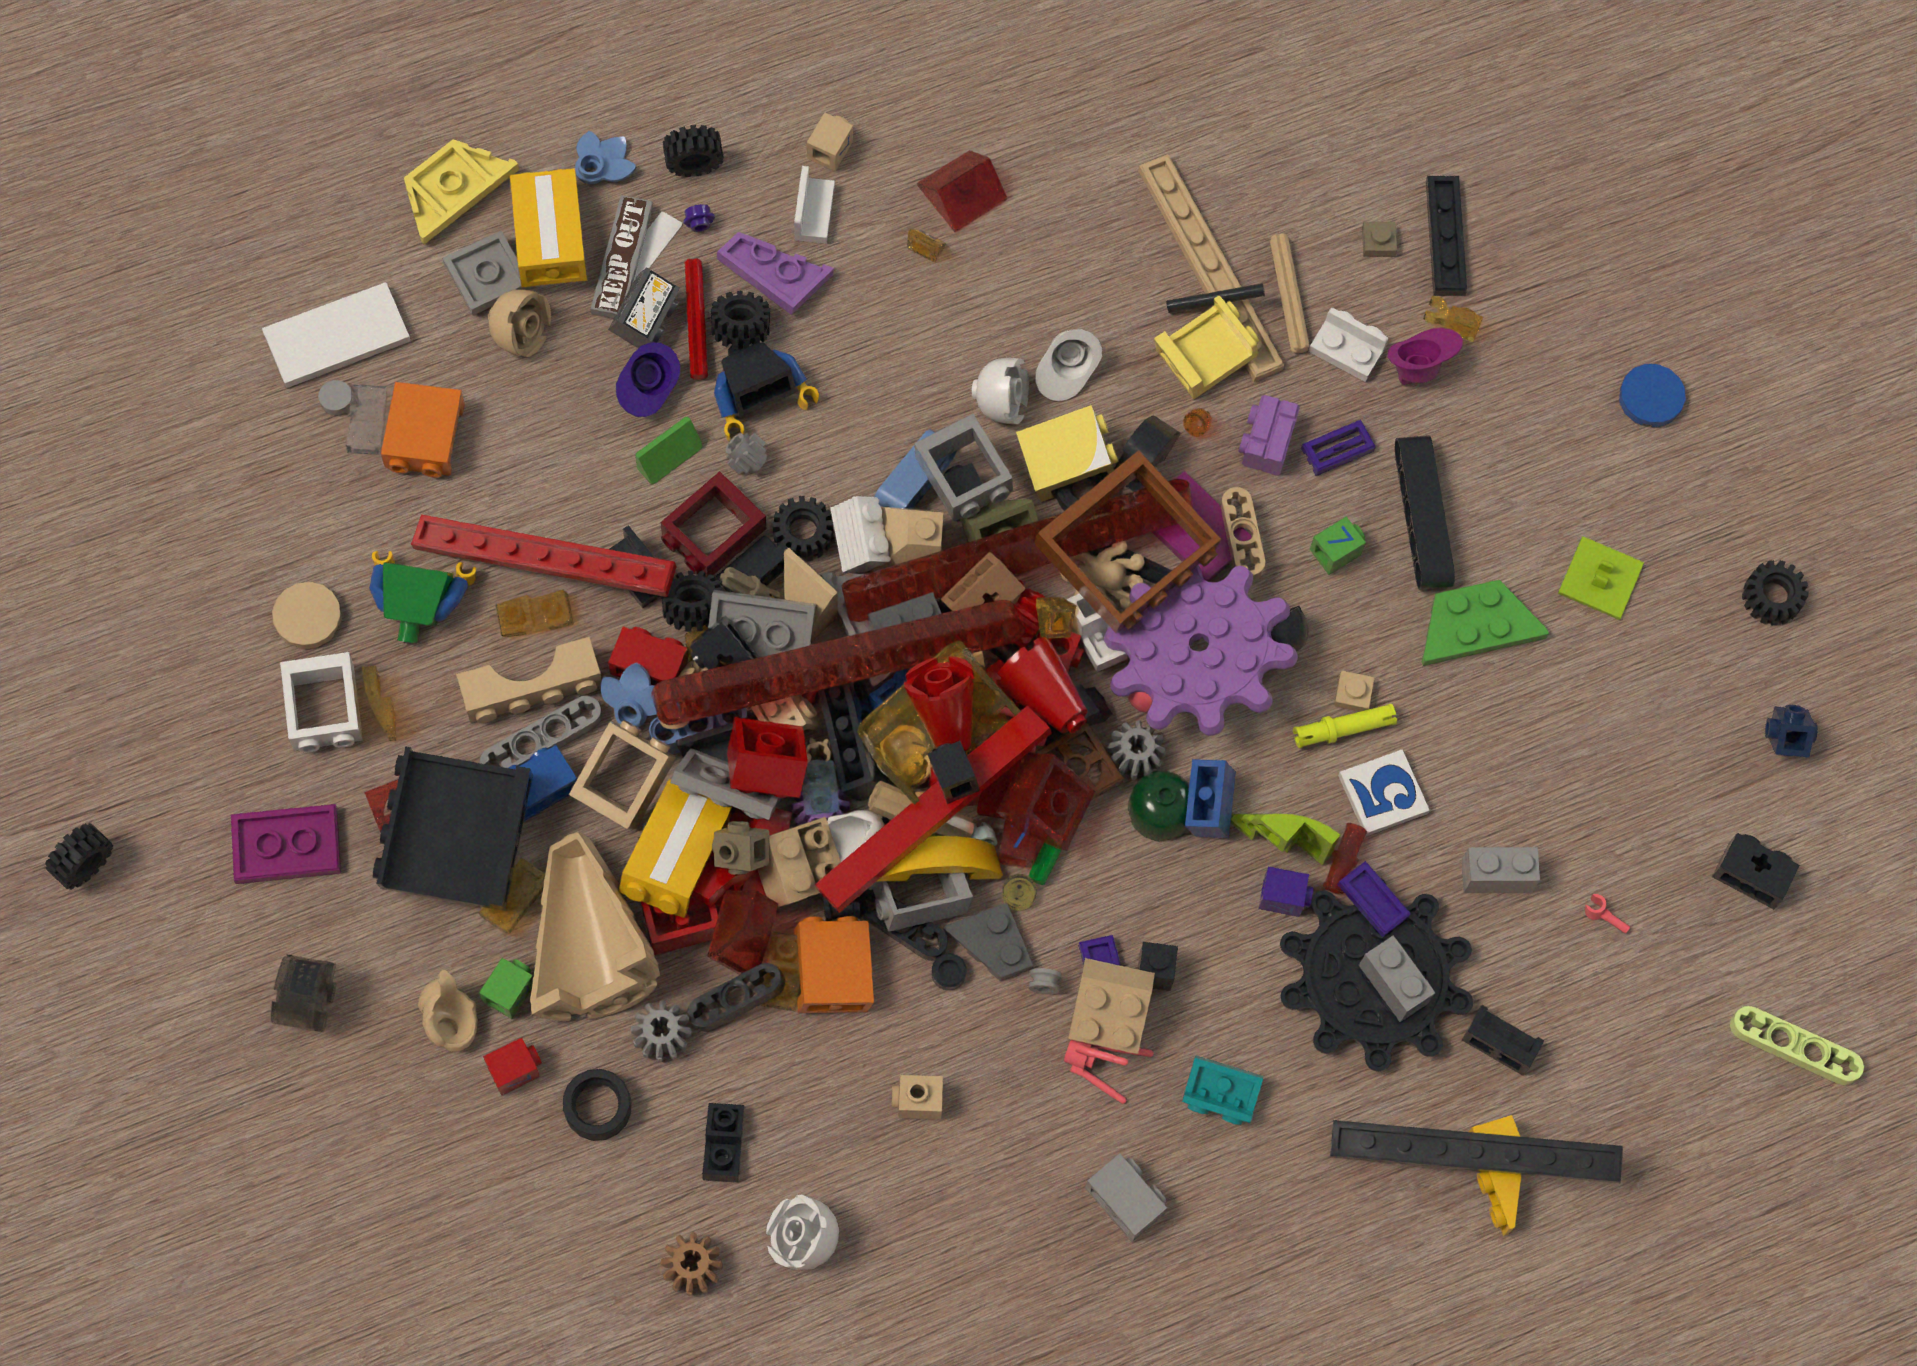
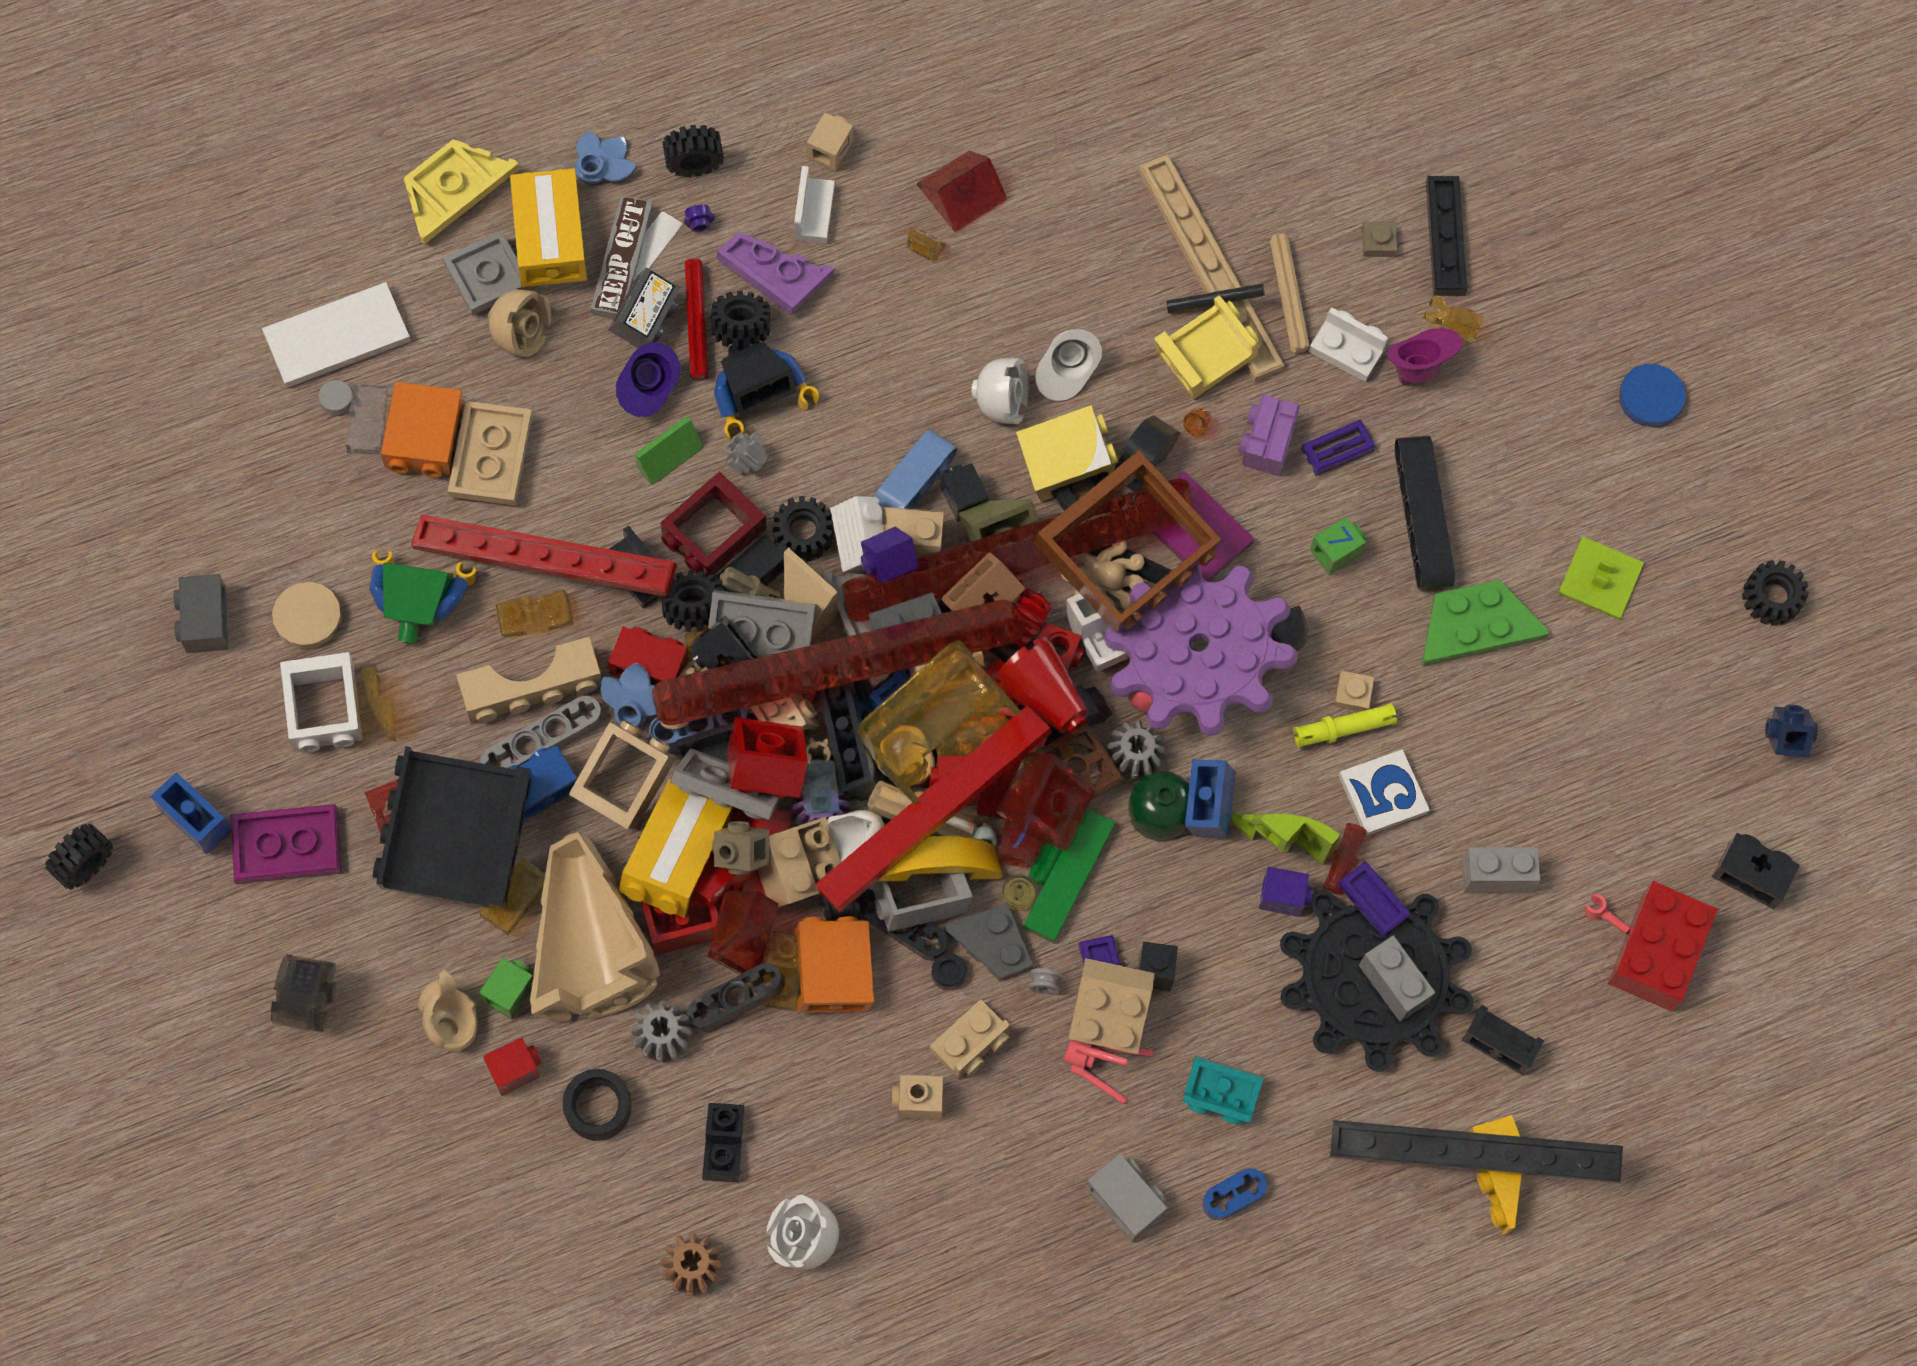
(191, 813): none -> blue brick
(201, 613): none -> dark grey brick
(490, 453): none -> tan plate
(888, 554): none -> dark purple brick
(943, 699): red cone -> none
(950, 440): light grey window -> none
(953, 771): black brick -> none
(970, 1039): none -> tan bracket
(1055, 616): clear yellow slope -> none
(1068, 877): none -> green tile
(1238, 1201): none -> blue beam
(1247, 520): tan beam -> none
(1662, 946): none -> red brick
(1797, 1041): yellowish green beam -> none

